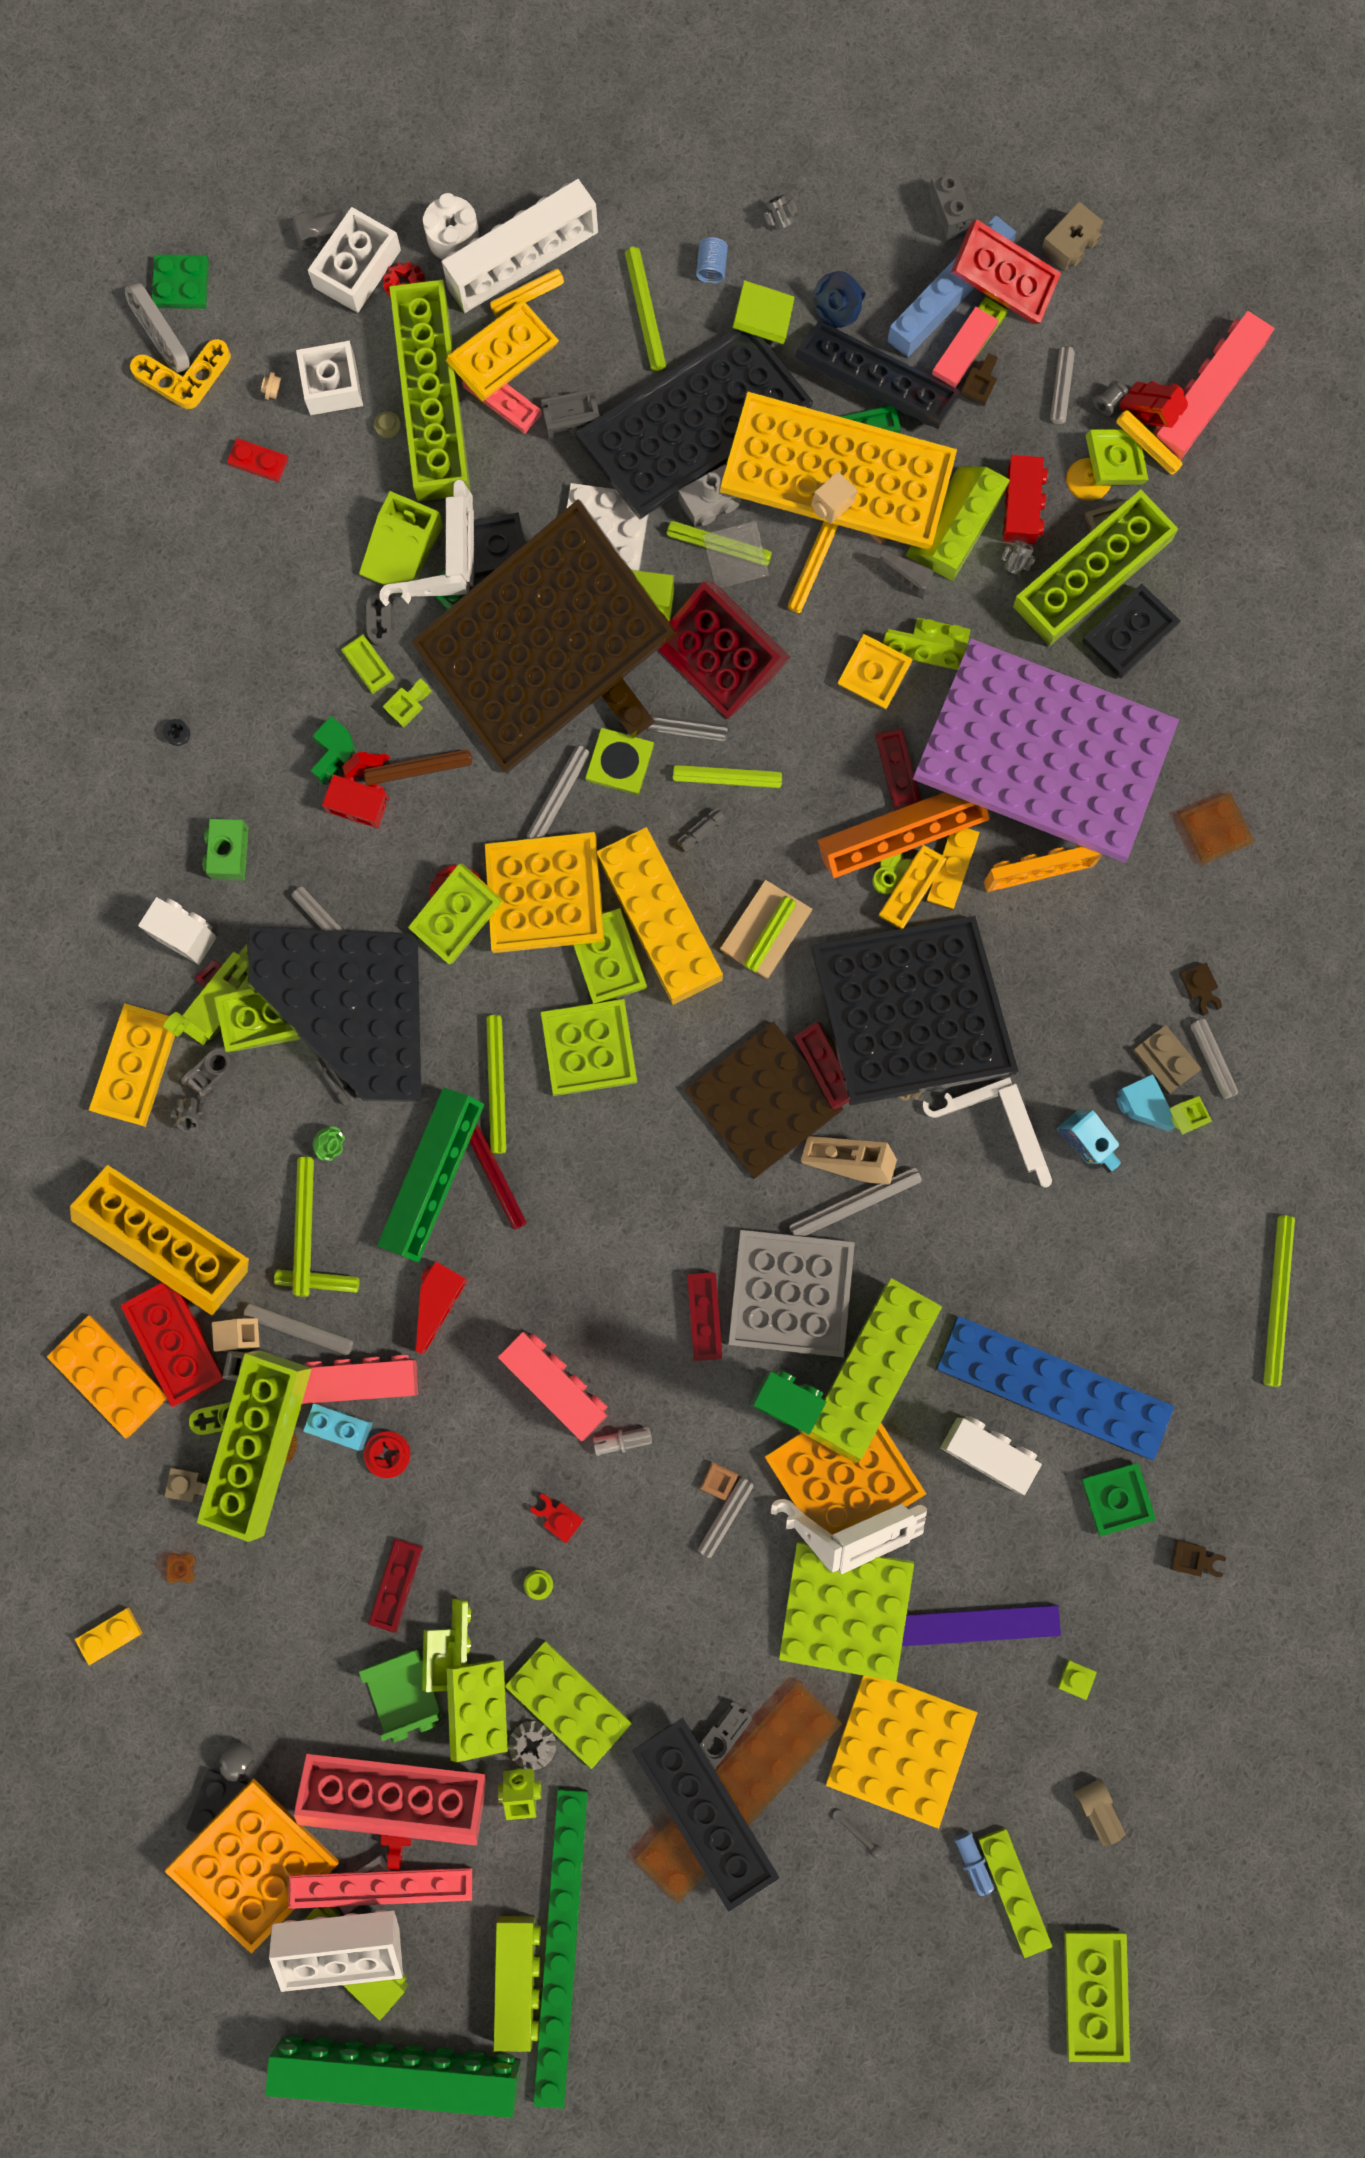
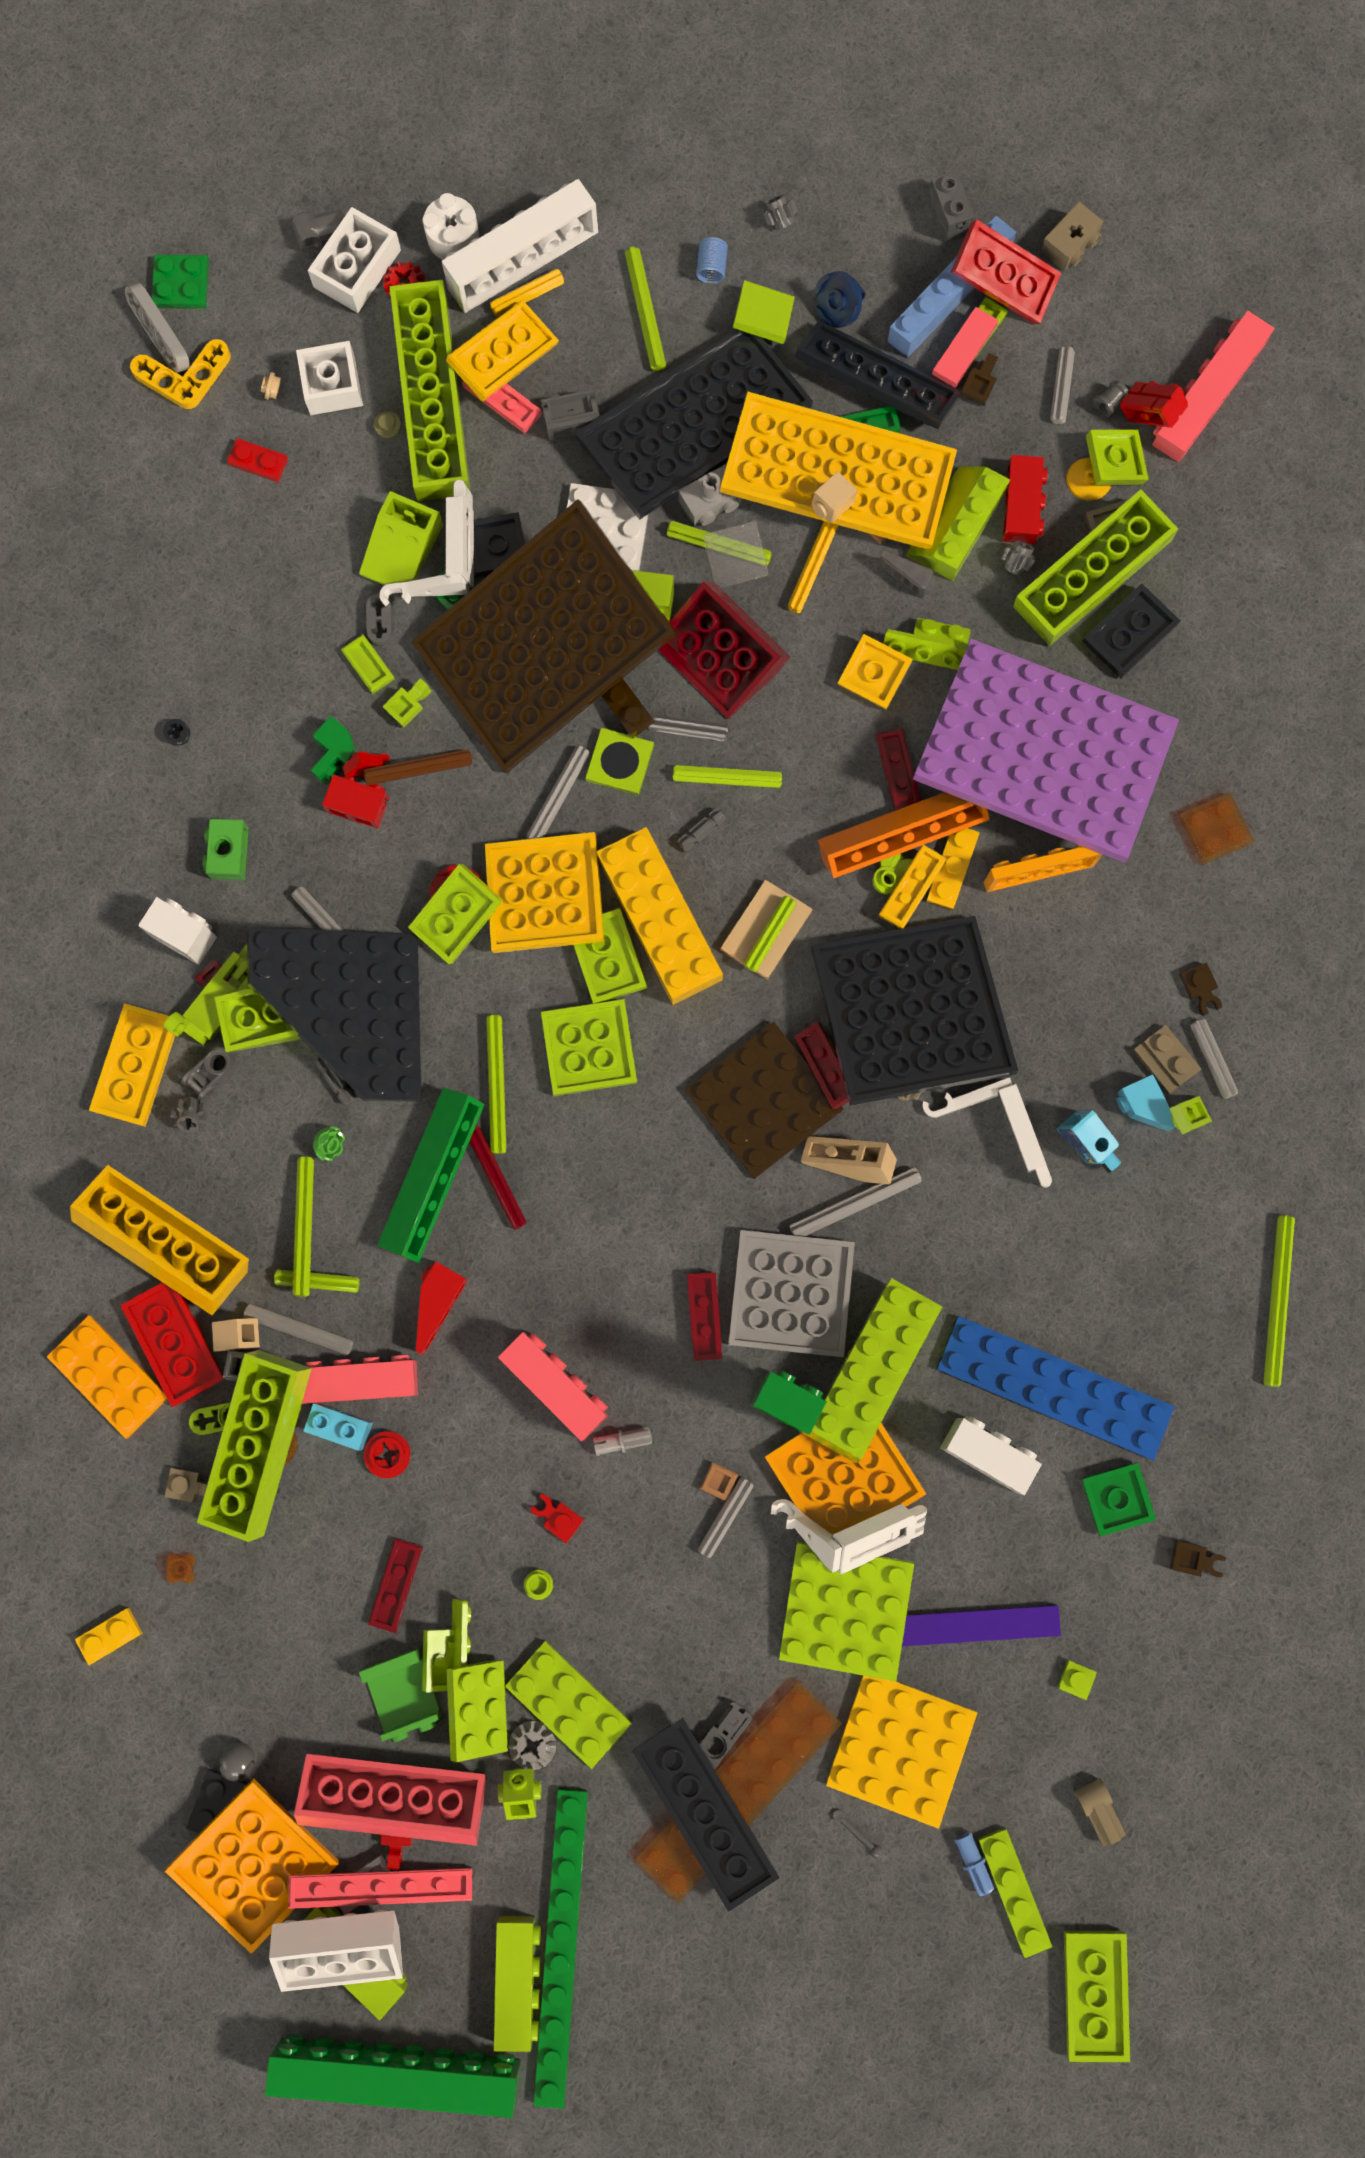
(1149, 442): yellow axle -> none

